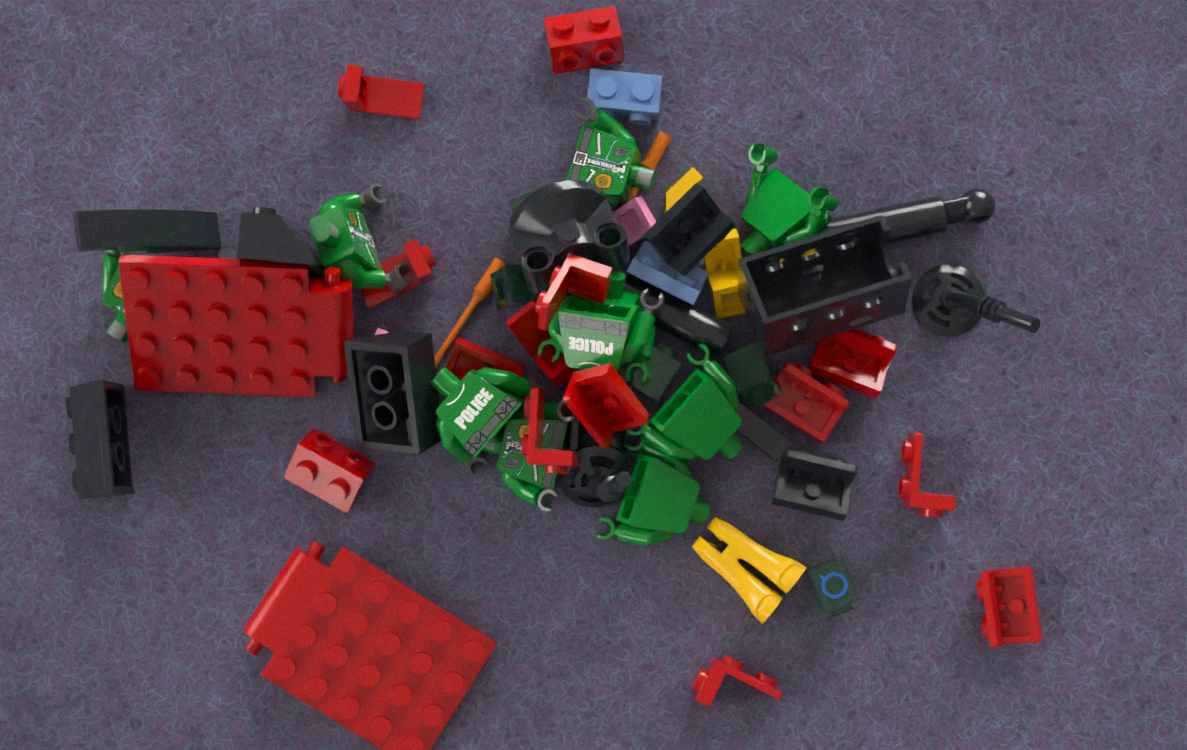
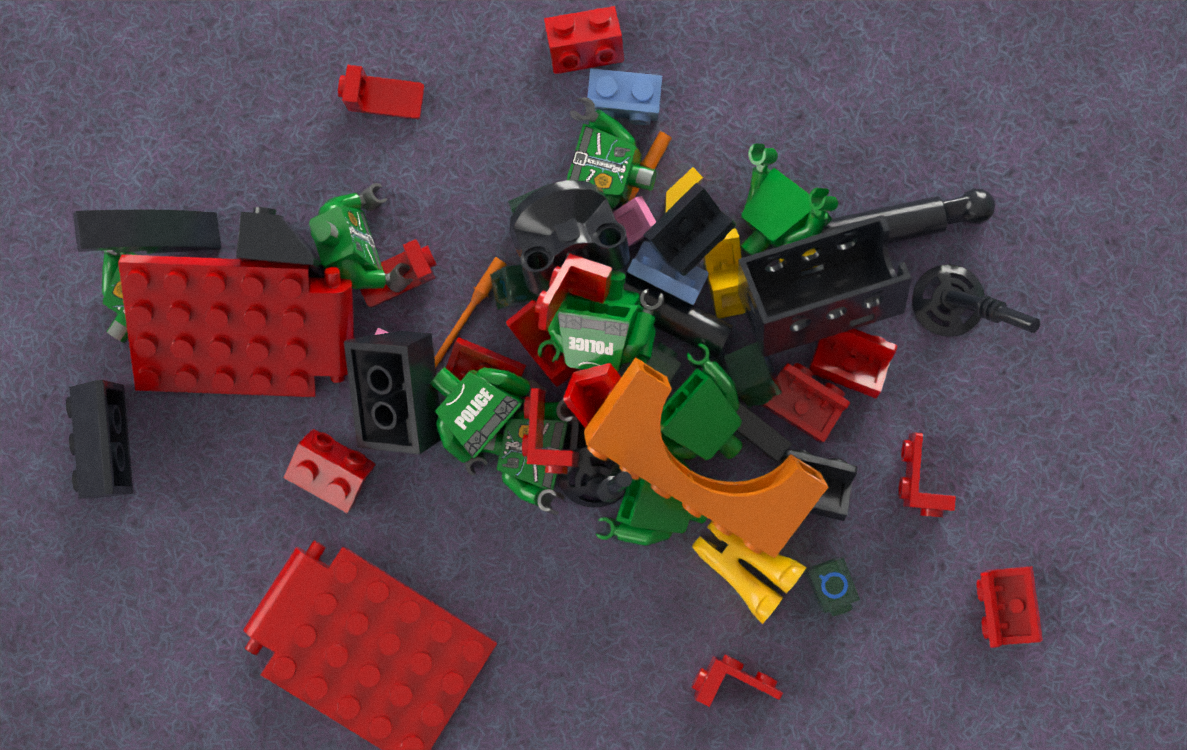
(757, 510): none -> orange arch

